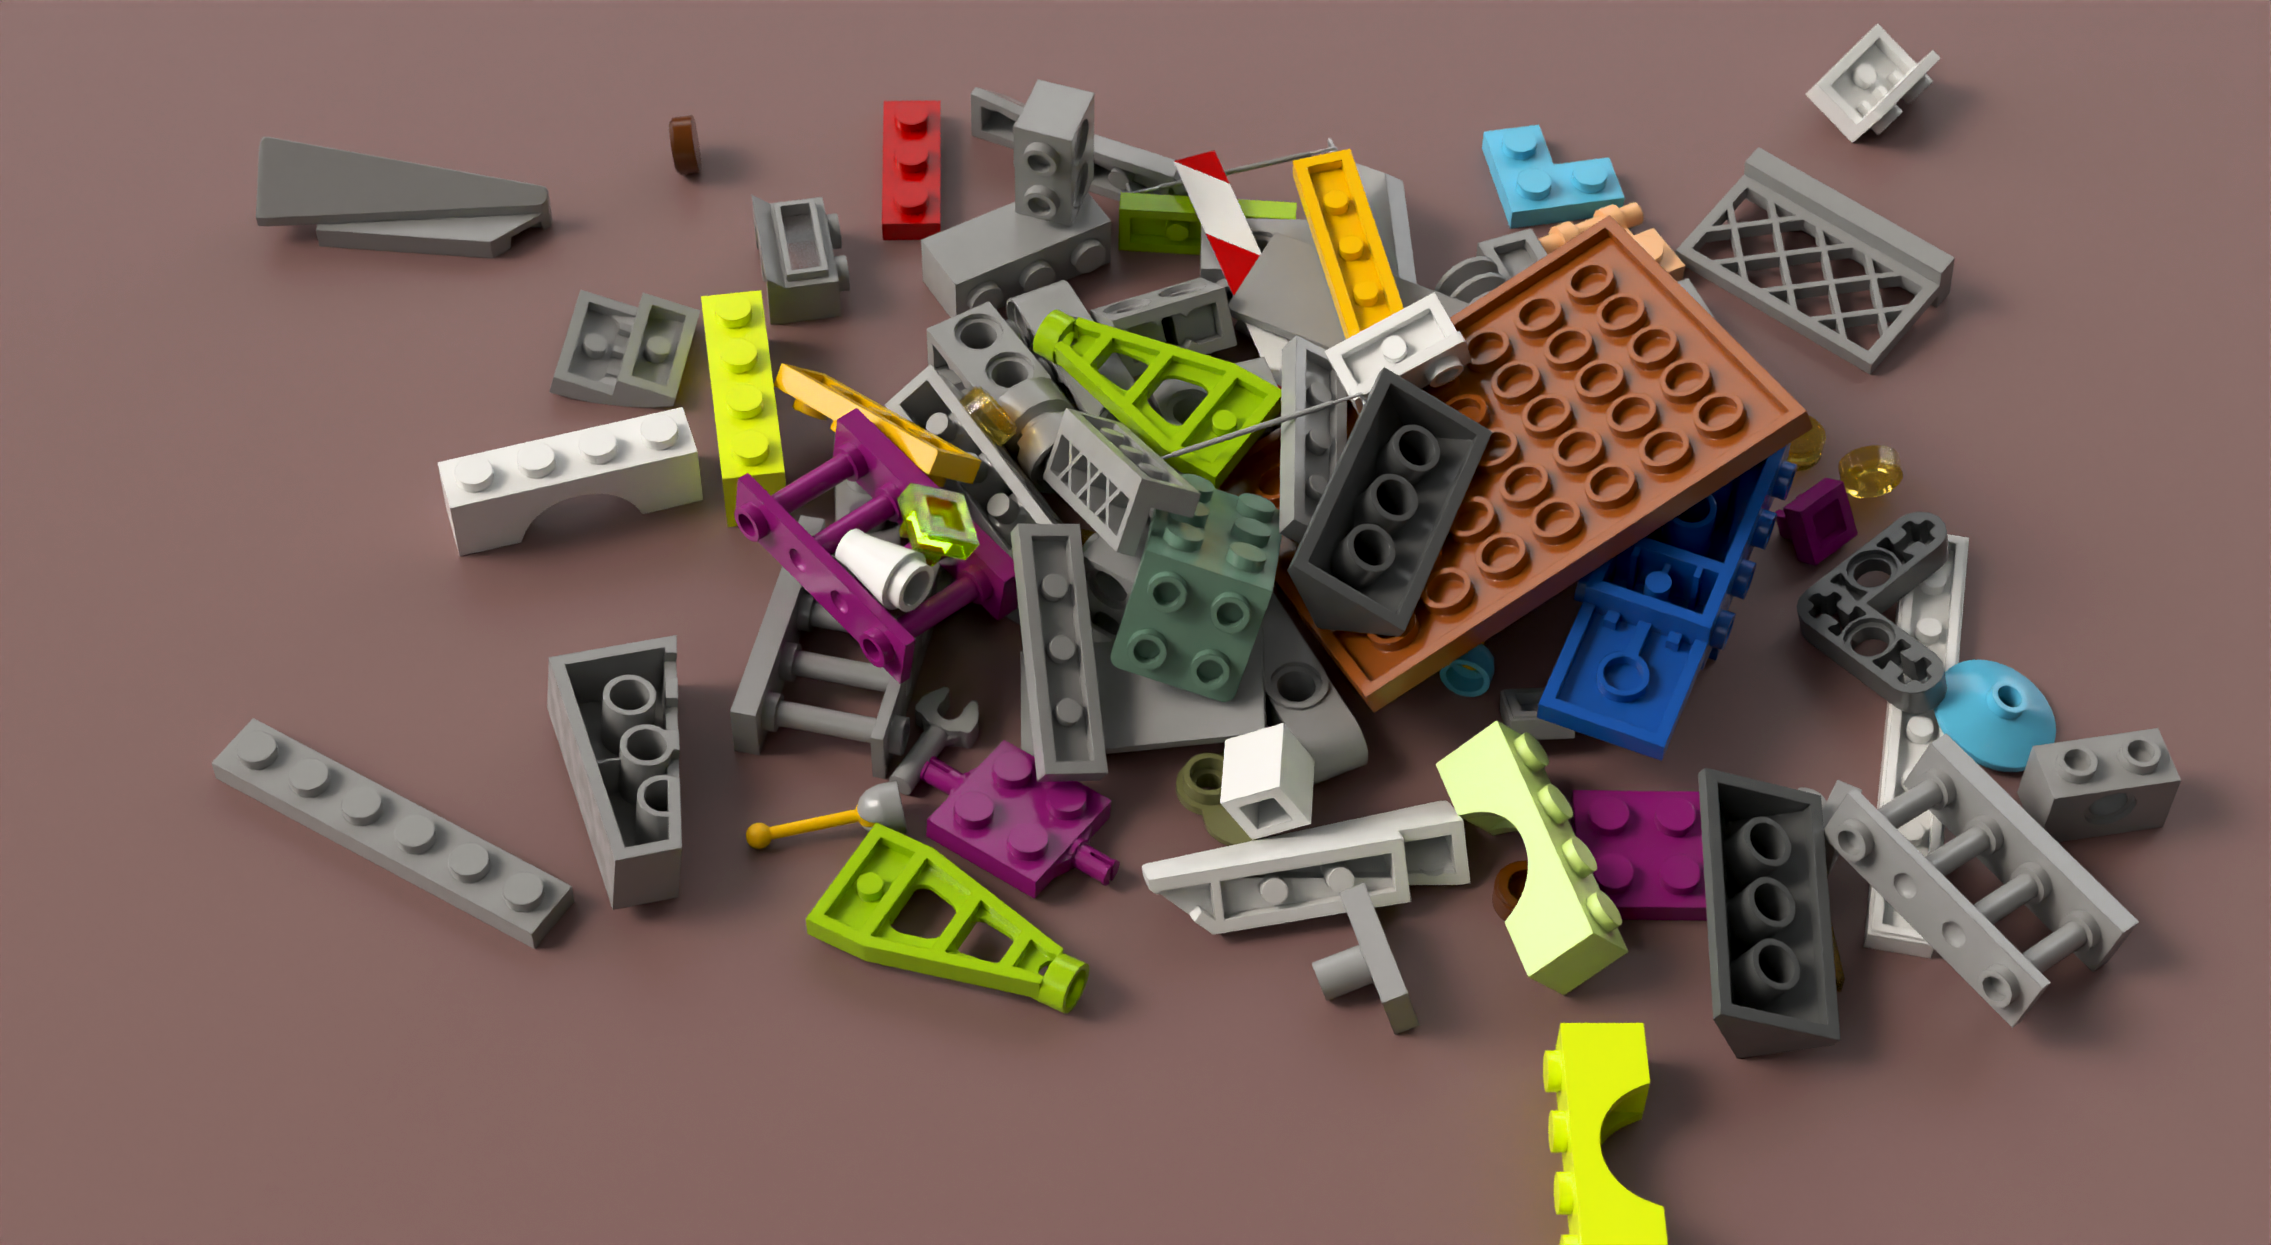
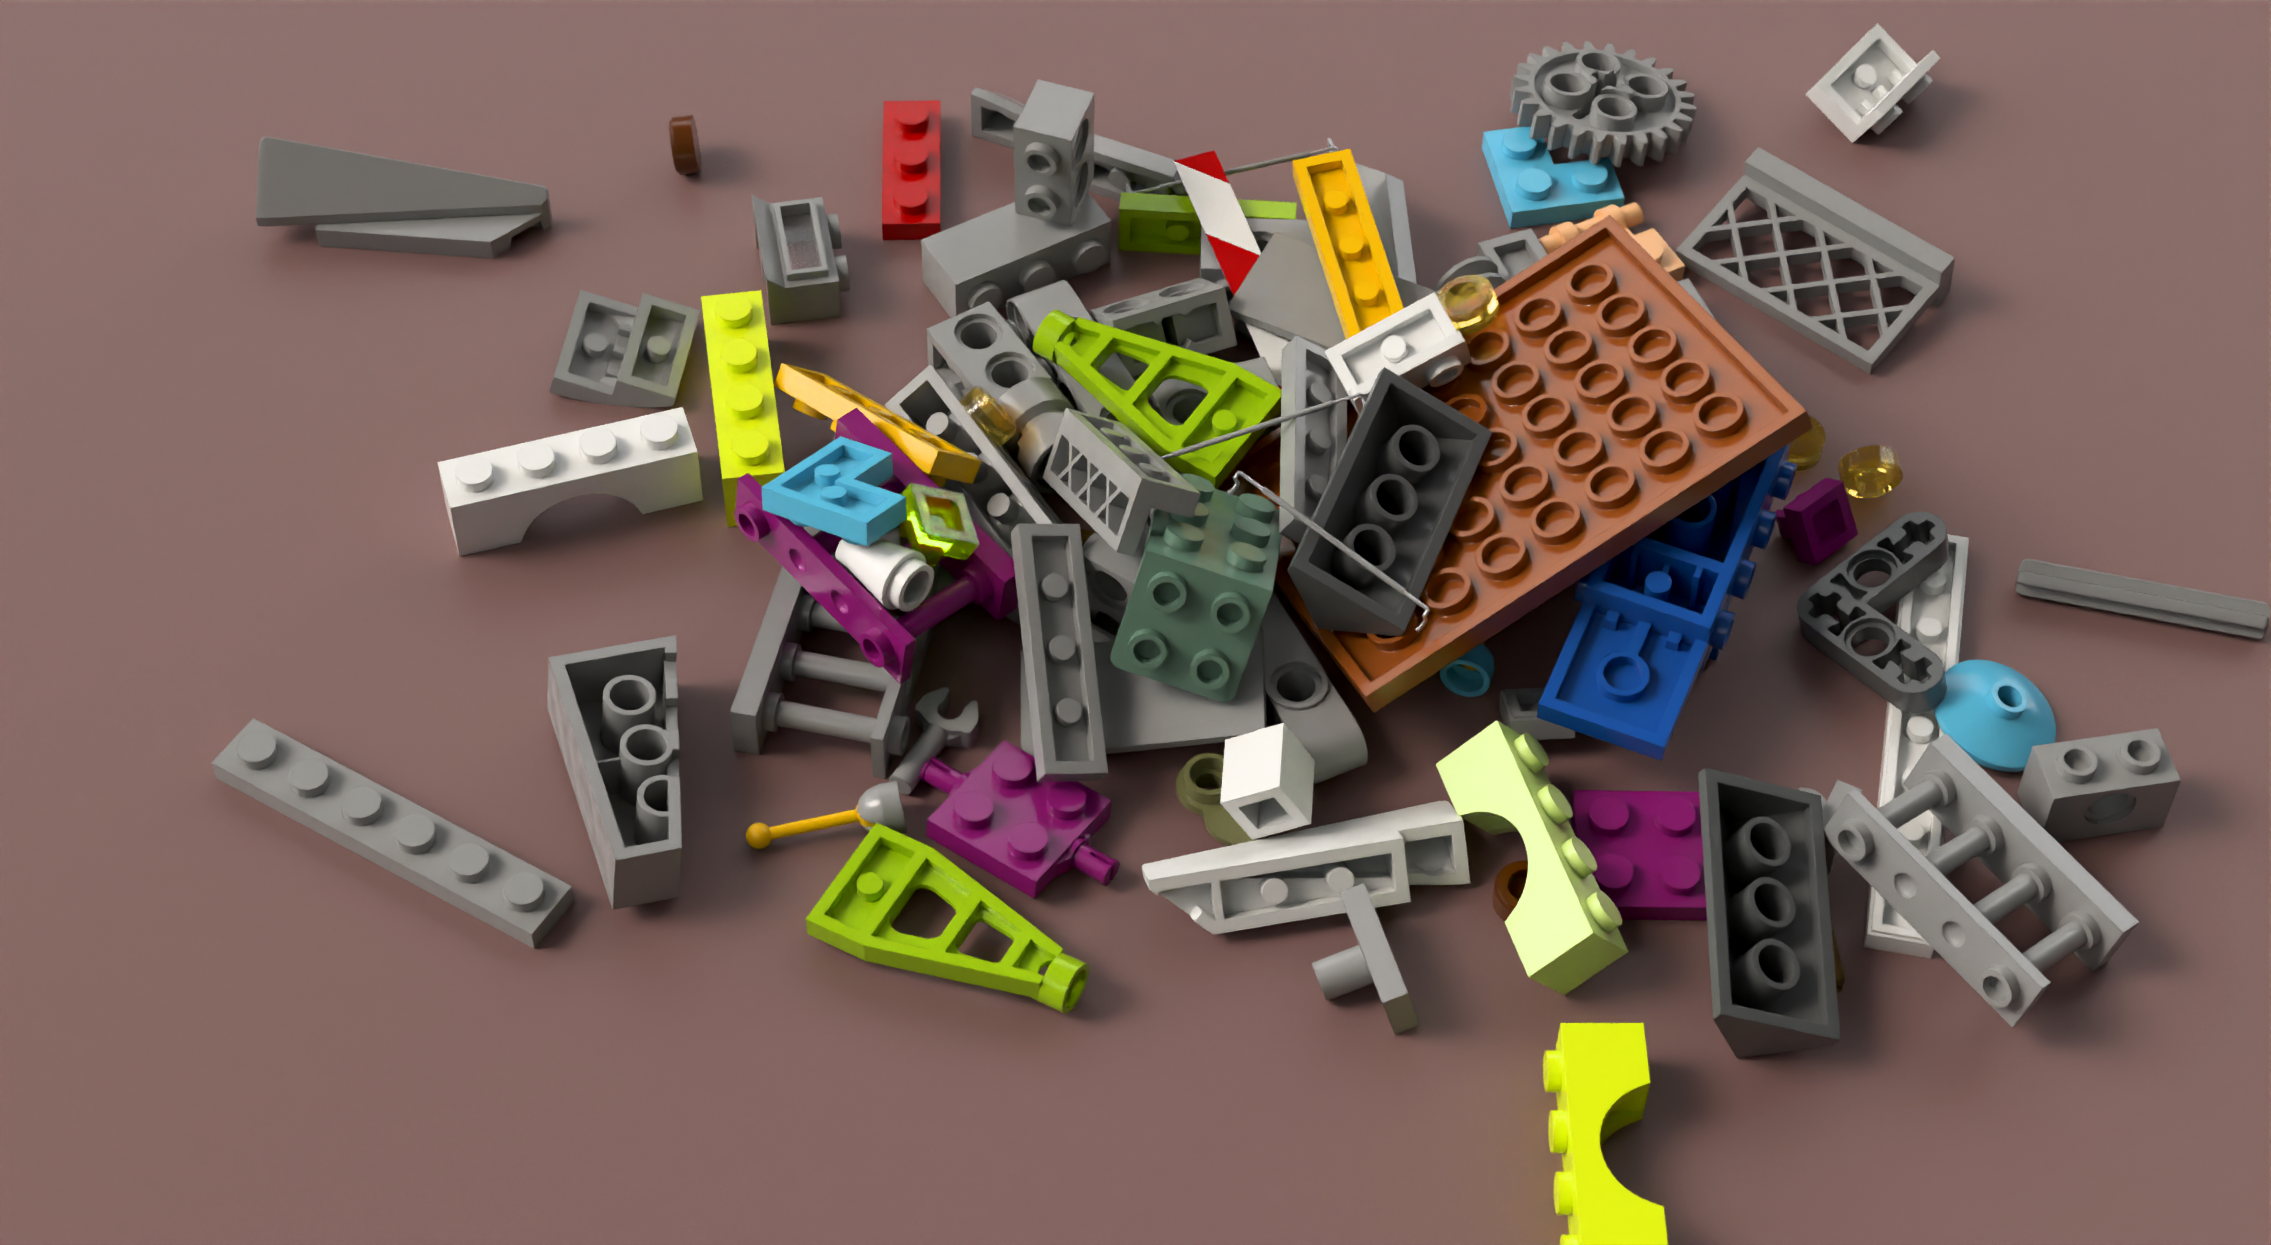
(839, 492): none -> medium azure plate
(1334, 541): none -> light grey piece
(1469, 303): none -> clear yellow tile
(1602, 103): none -> light grey gear
(2143, 598): none -> light grey axle

